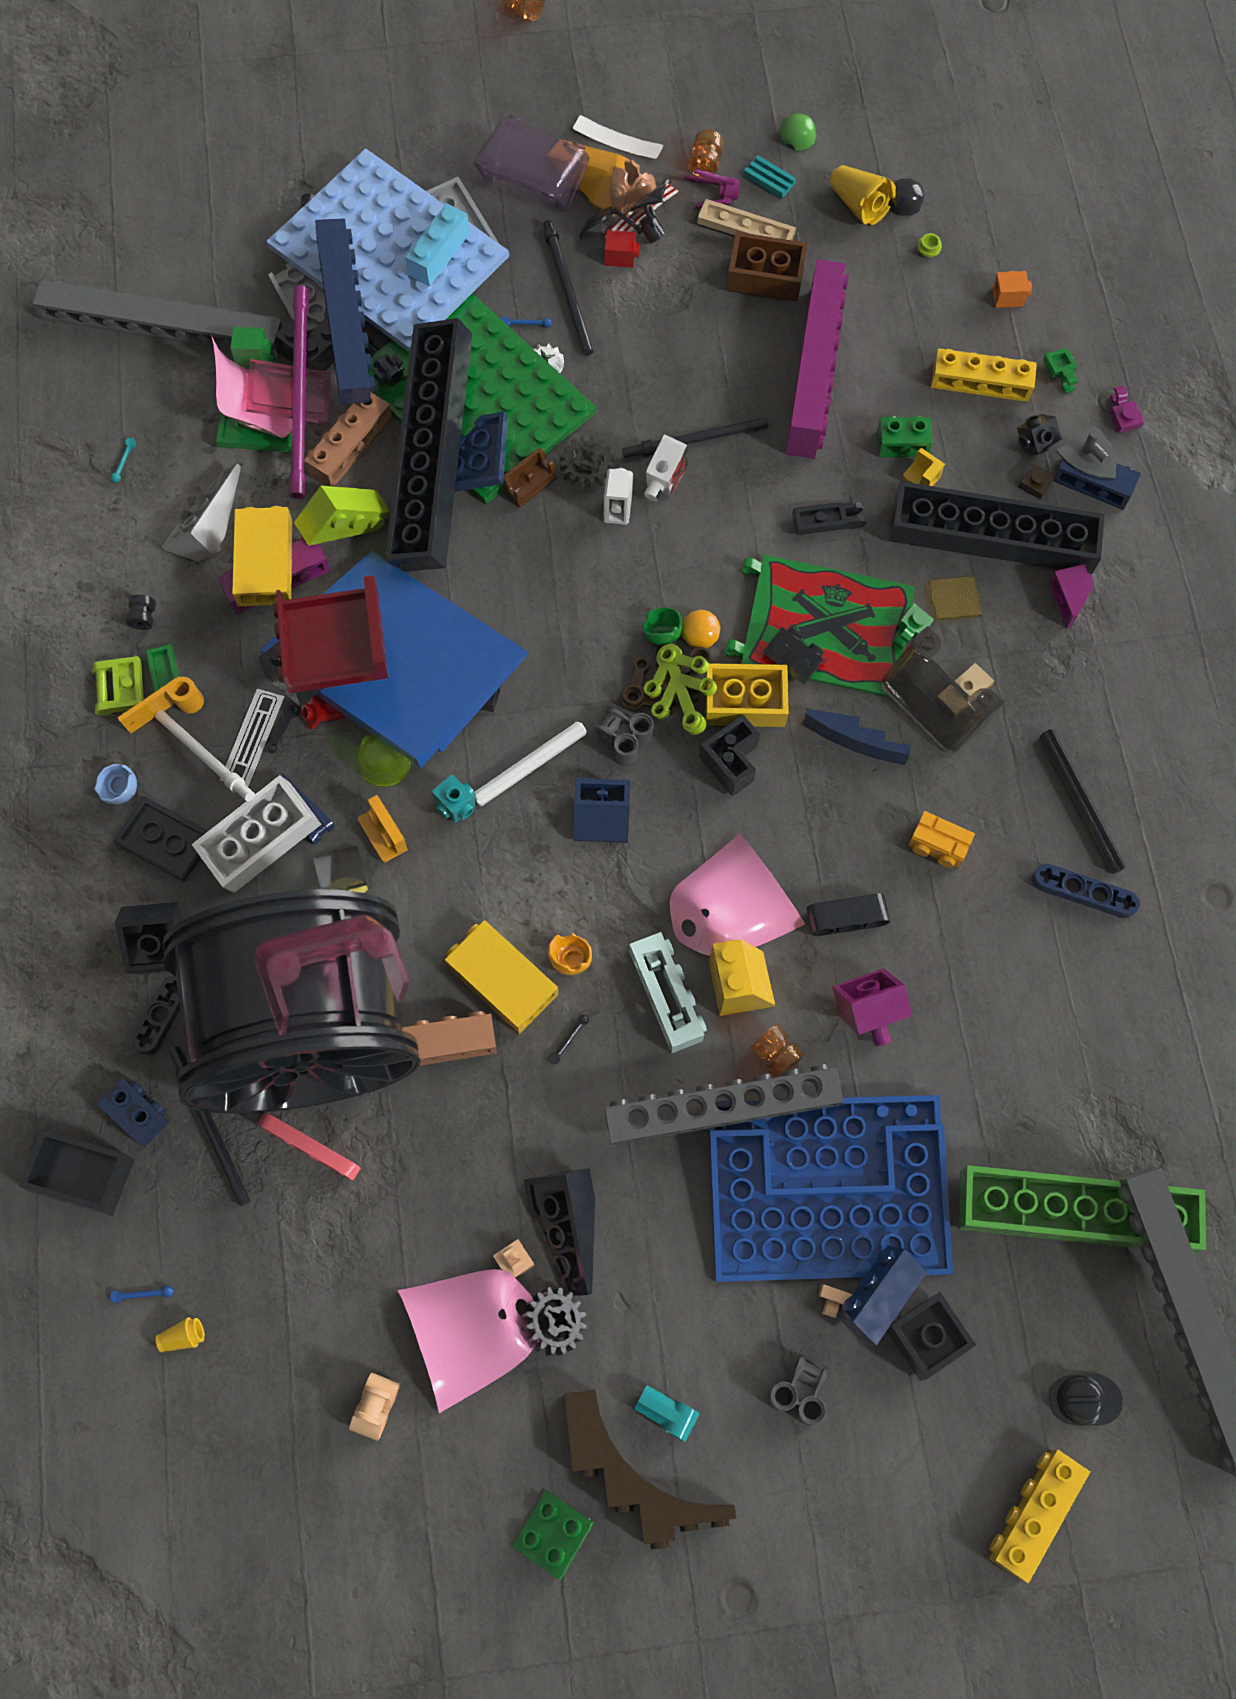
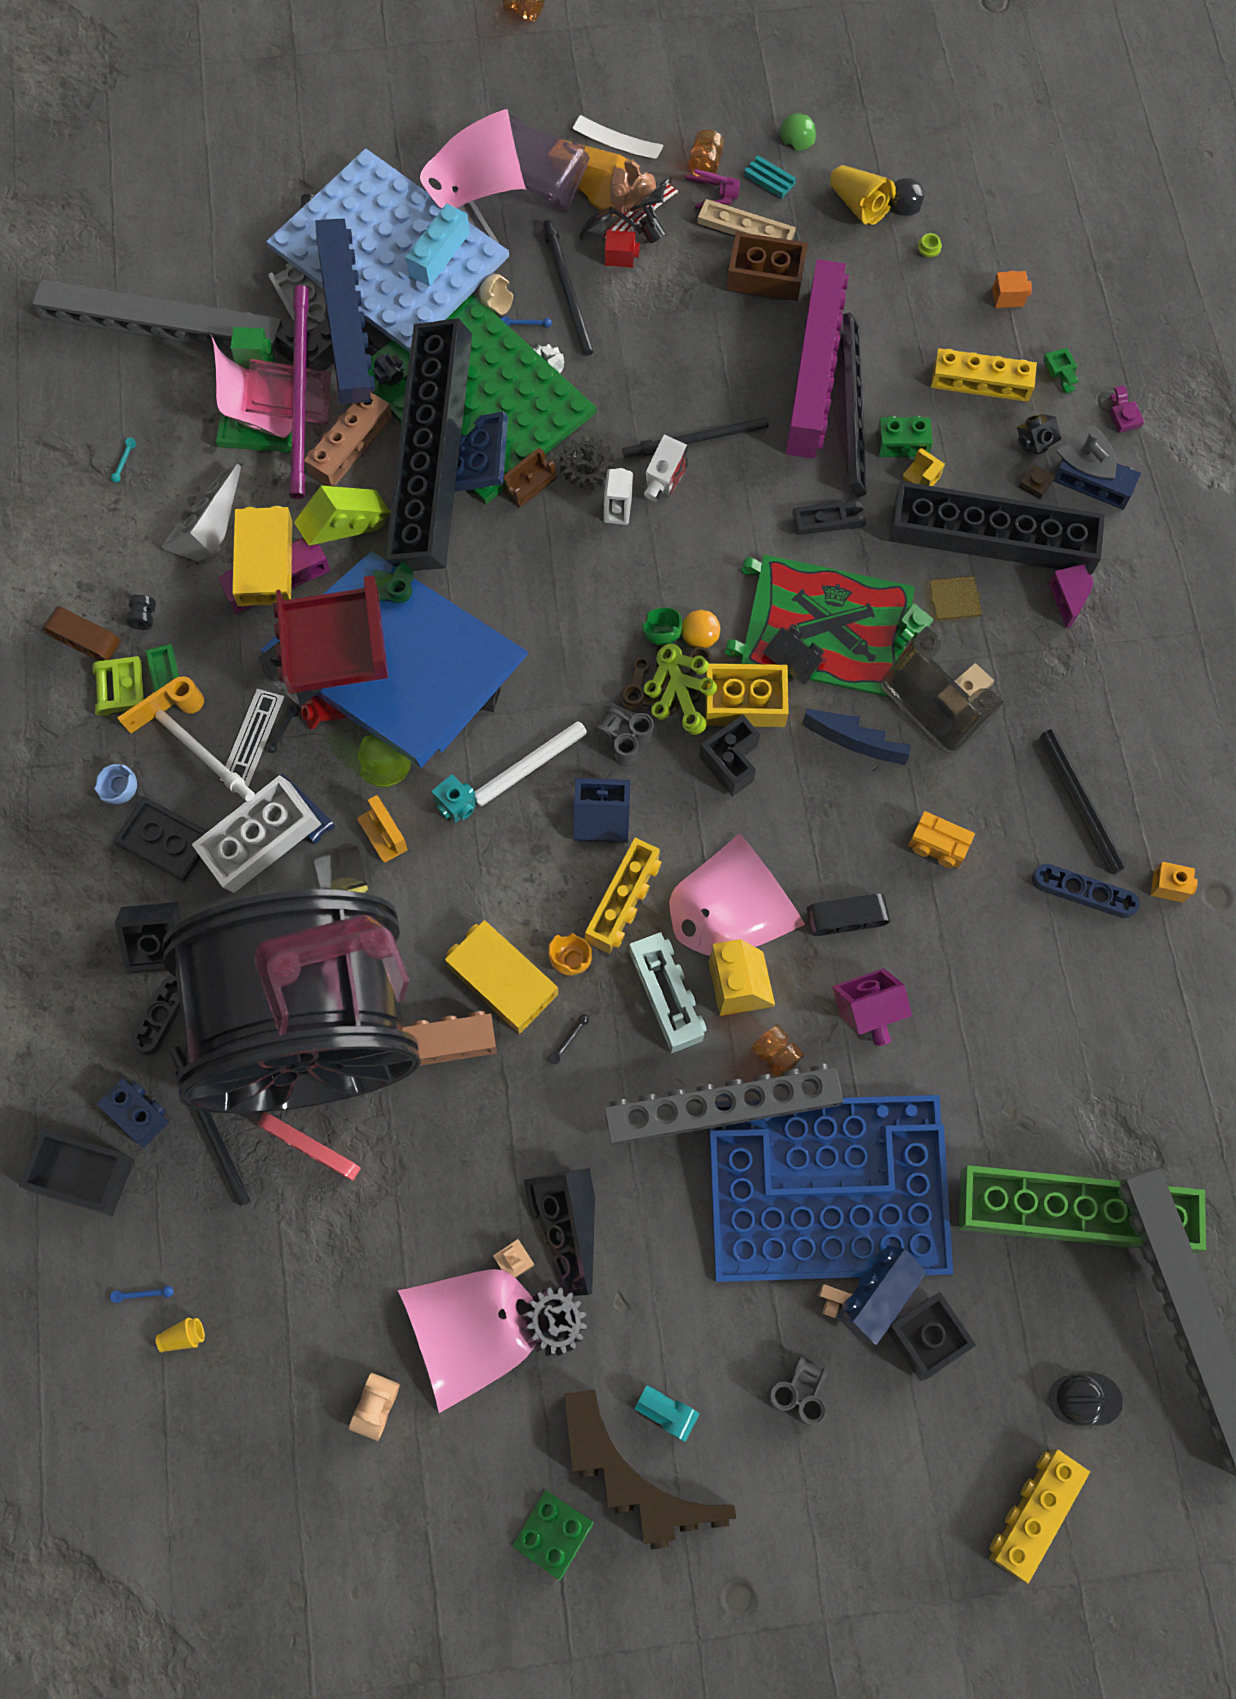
(81, 634): none -> reddish brown beam
(395, 586): none -> dark green plate
(477, 161): none -> bright pink piece
(495, 295): none -> tan hair
(622, 895): none -> yellow brick
(854, 405): none -> black tile
(1173, 882): none -> light orange brick

